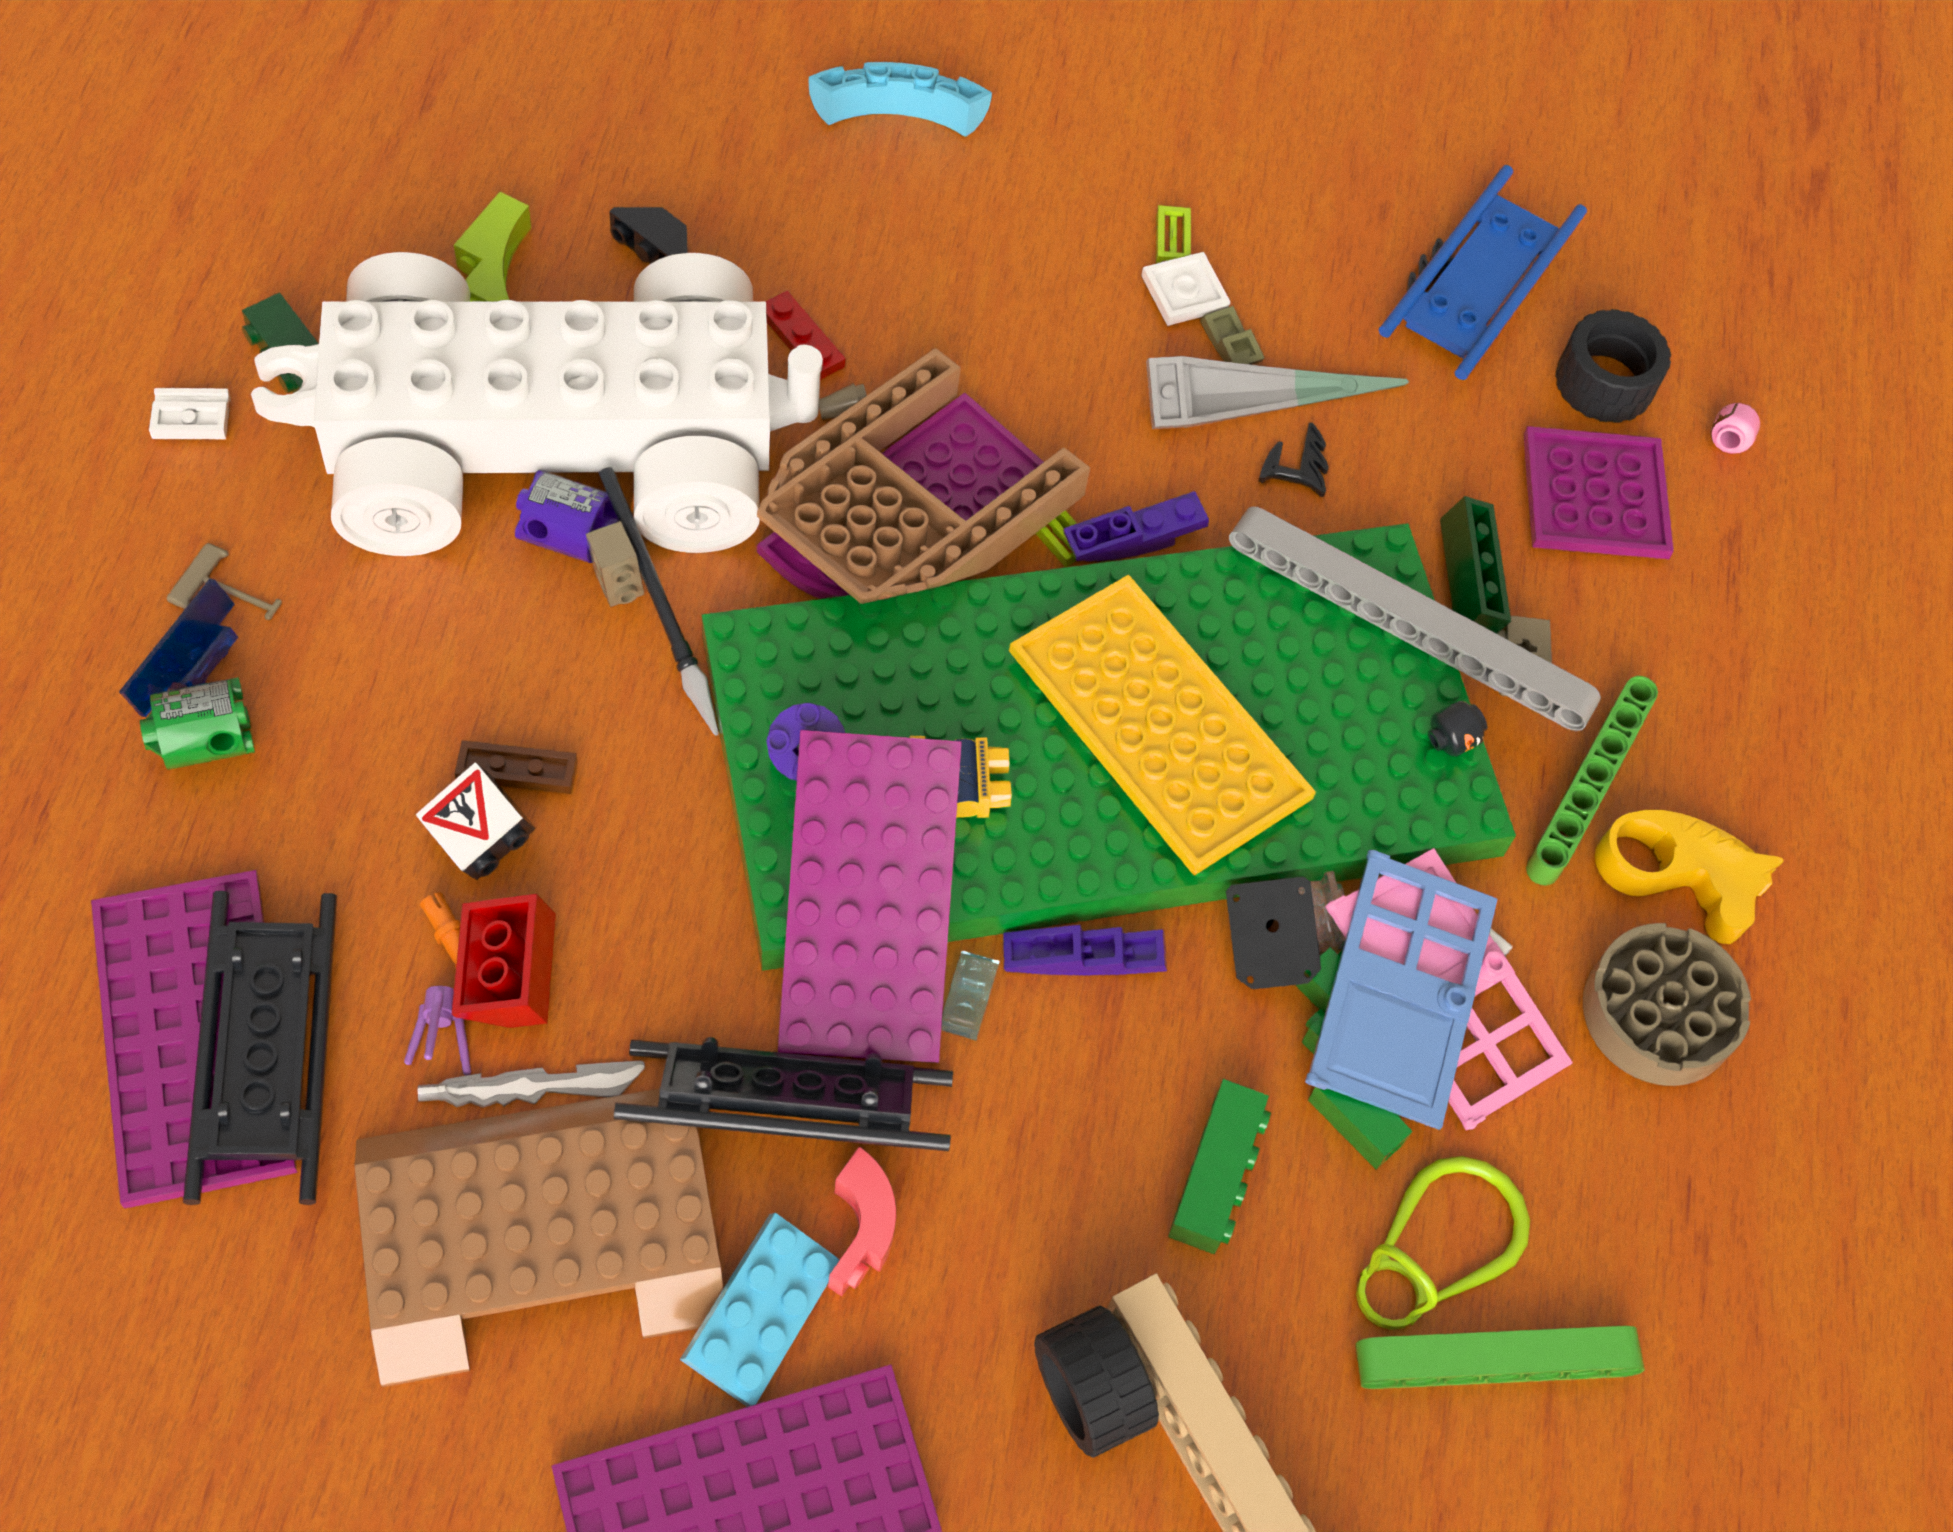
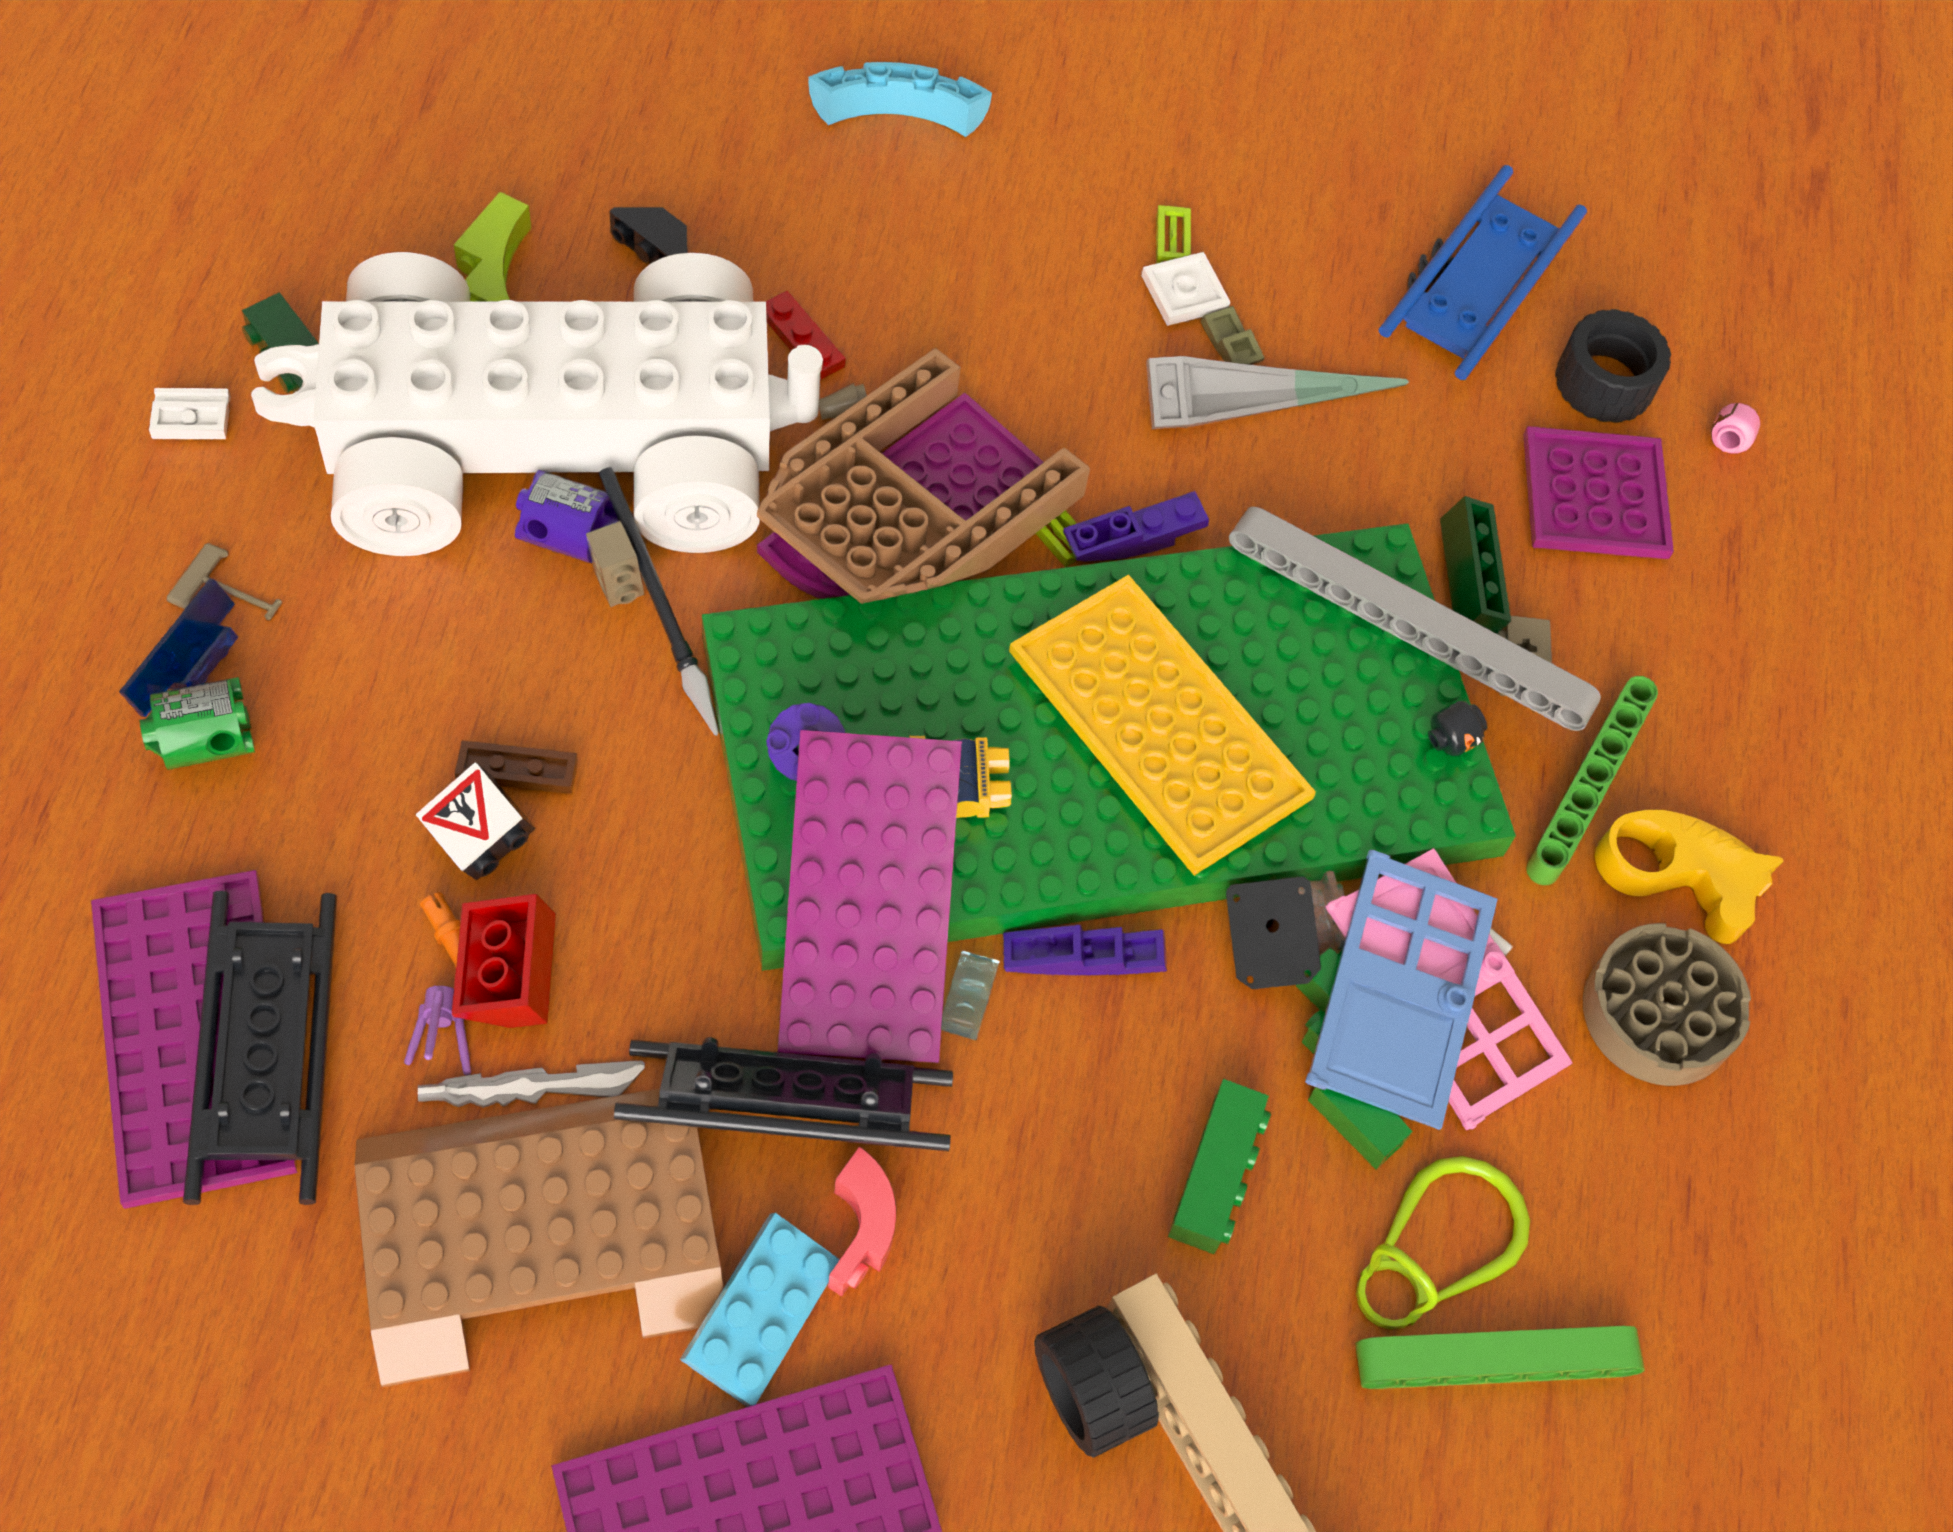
(1311, 462): black piece -> none

